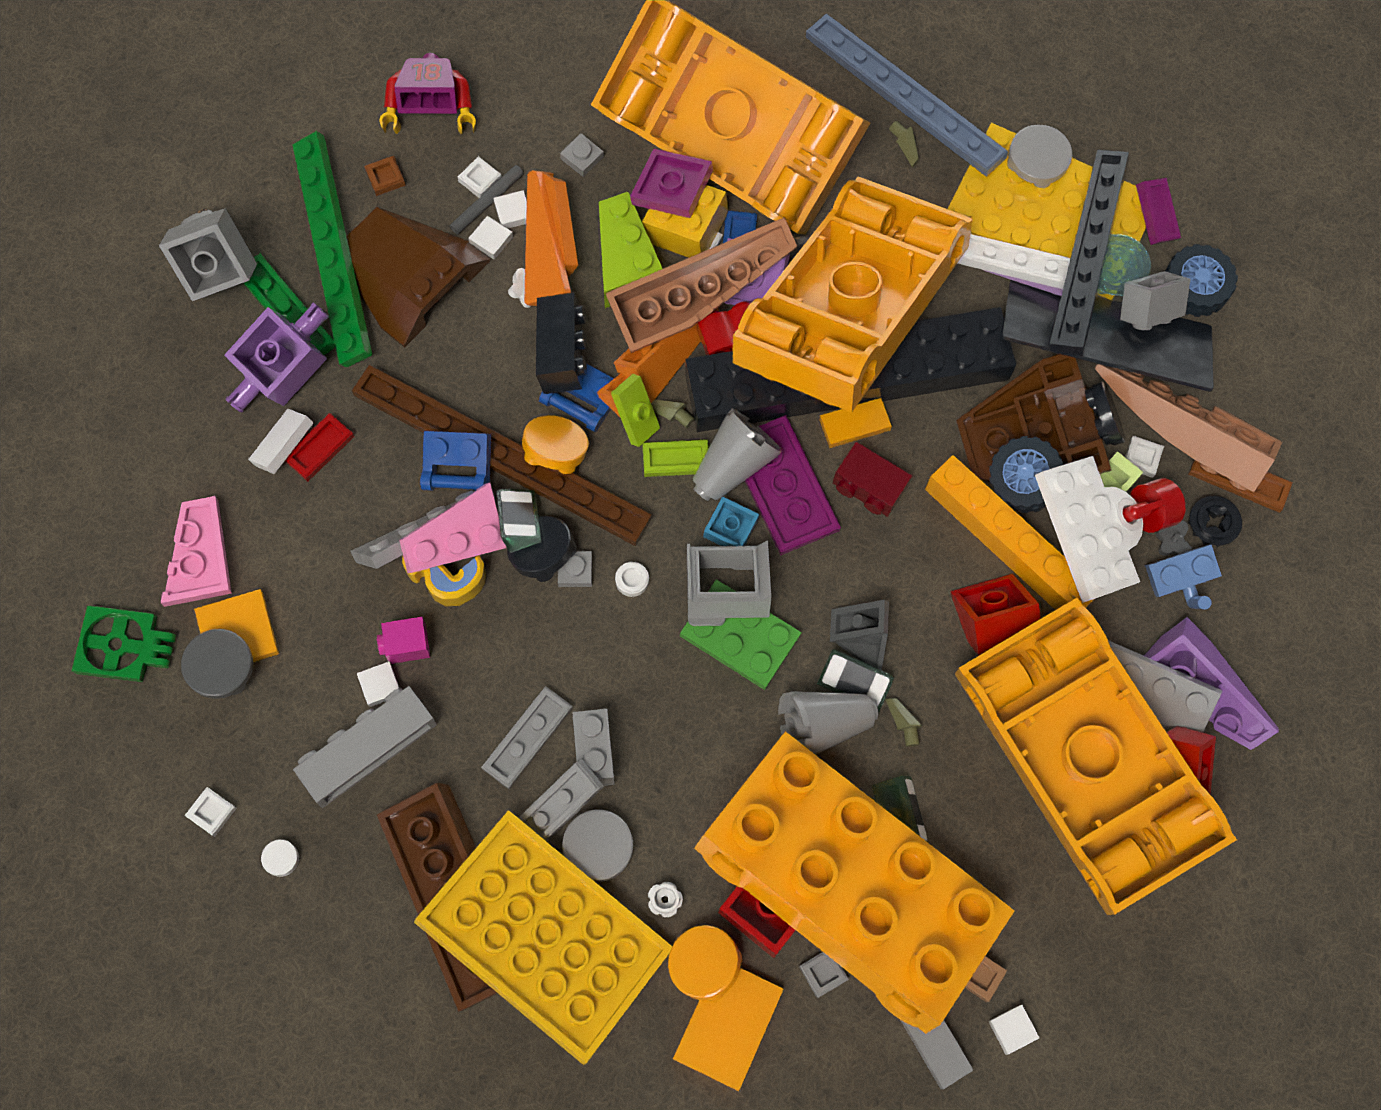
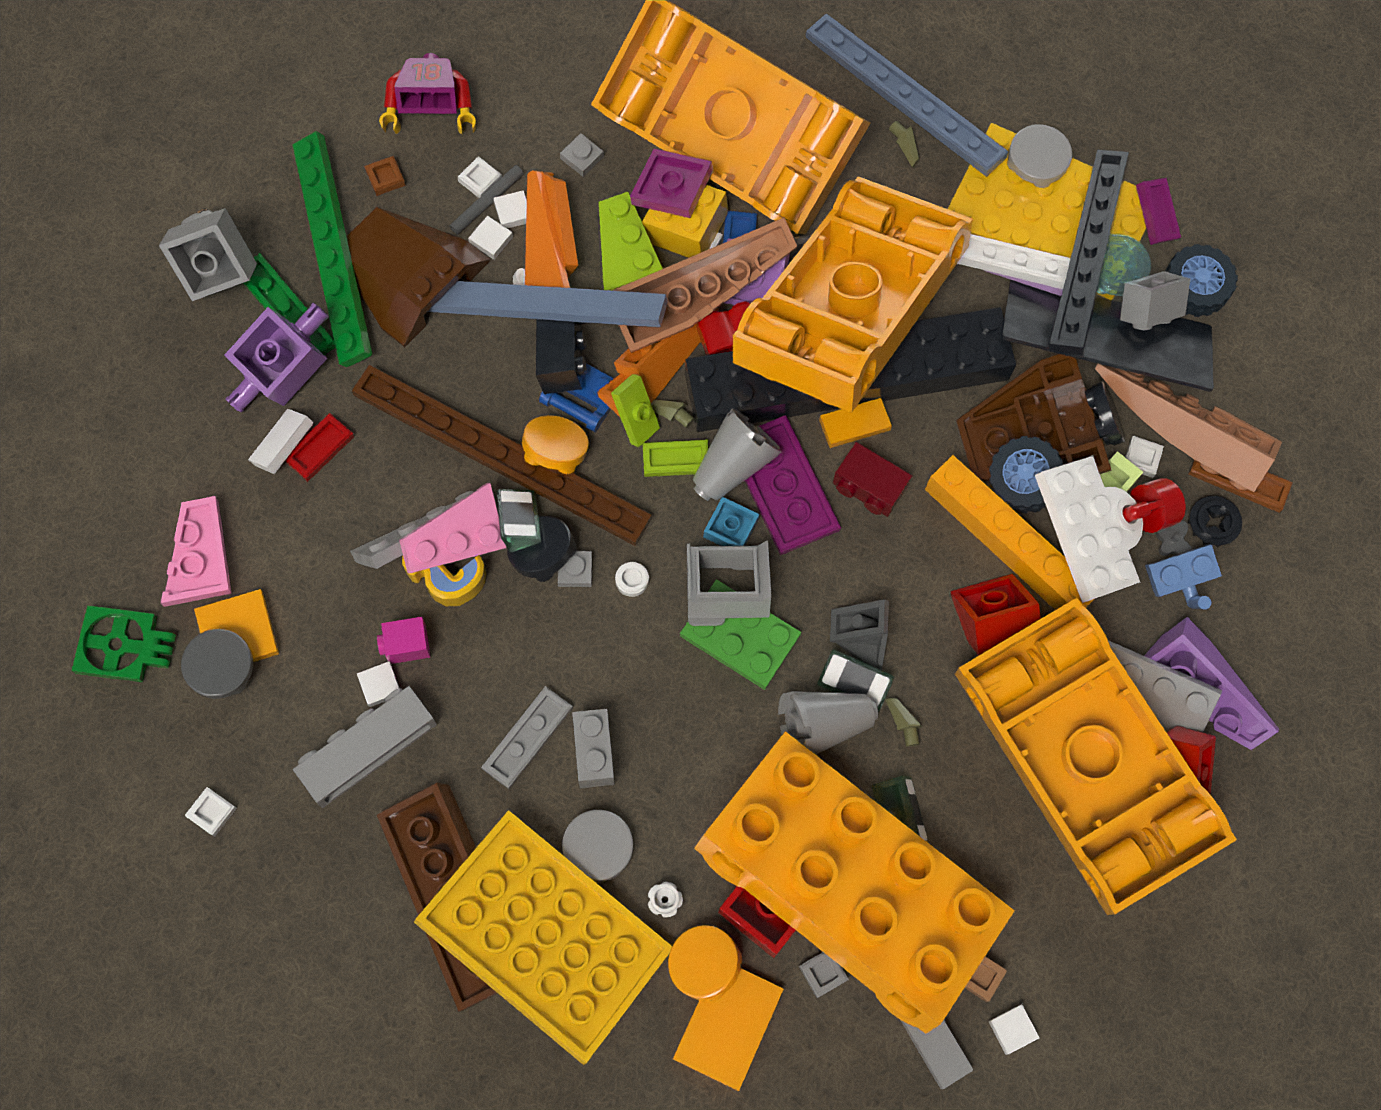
(280, 858): white tile -> none
(455, 450): blue plate -> none
(553, 303): none -> sand blue tile
(562, 800): light grey tile -> none

